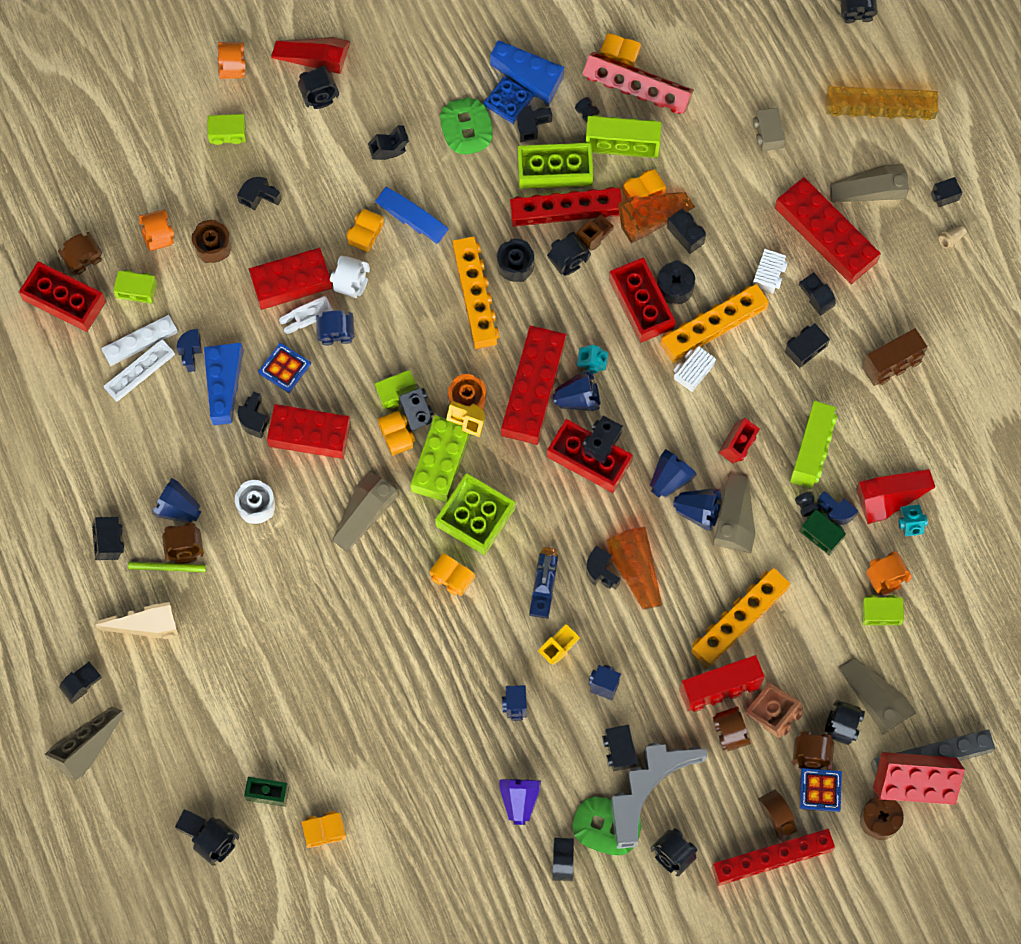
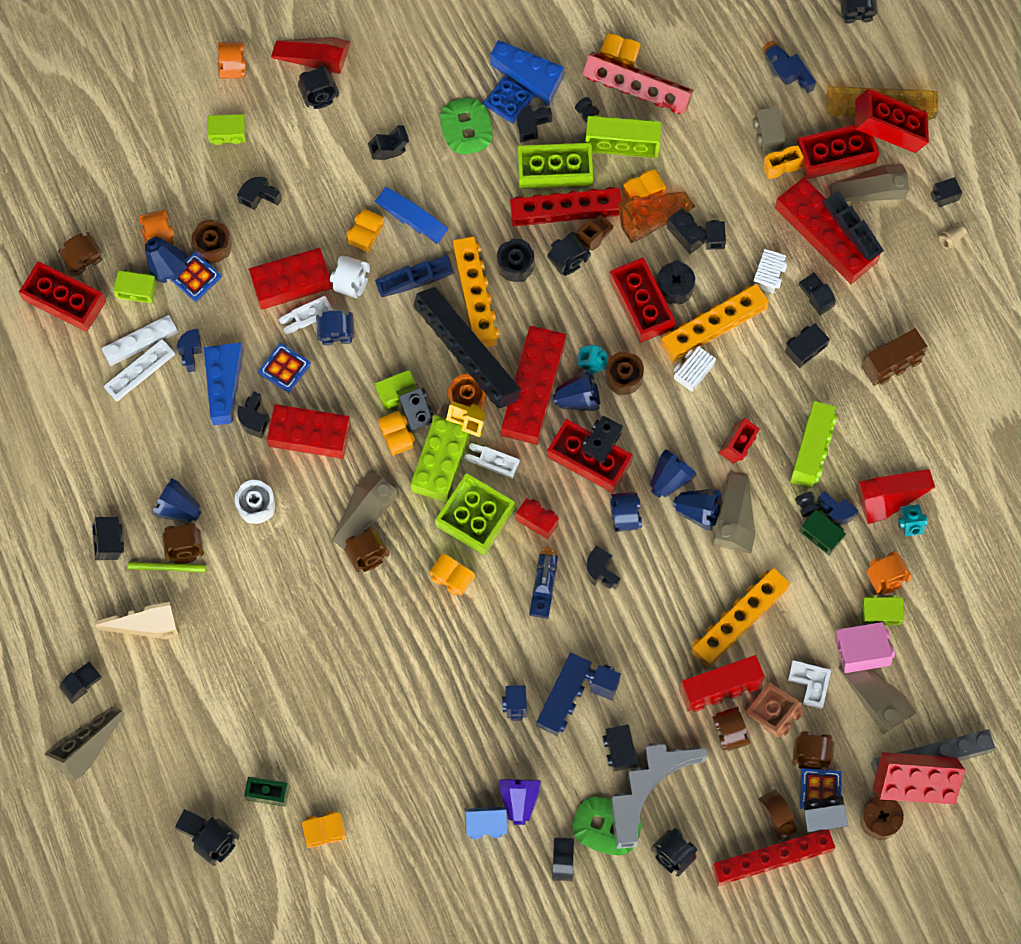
(164, 259): none -> dark blue cone
(197, 277): none -> tile
(366, 550): none -> reddish brown brick
(414, 277): none -> dark blue slope
(466, 347): none -> black brick
(485, 821): none -> medium blue brick
(493, 460): none -> white hinge
(537, 518): none -> red brick
(559, 645): yellow brick -> none
(564, 694): none -> dark blue brick
(625, 382): none -> reddish brown brick
(625, 512): none -> dark blue brick
(635, 562): clear orange wedge -> none
(715, 235): none -> black brick
(783, 162): none -> light orange brick
(787, 68): none -> dark blue plate
(816, 680): none -> white plate
(825, 813): none -> brick
(836, 151): none -> red brick
(843, 722): black brick -> none
(852, 226): none -> black slope
(864, 647): none -> bright pink brick
(891, 120): none -> red brick

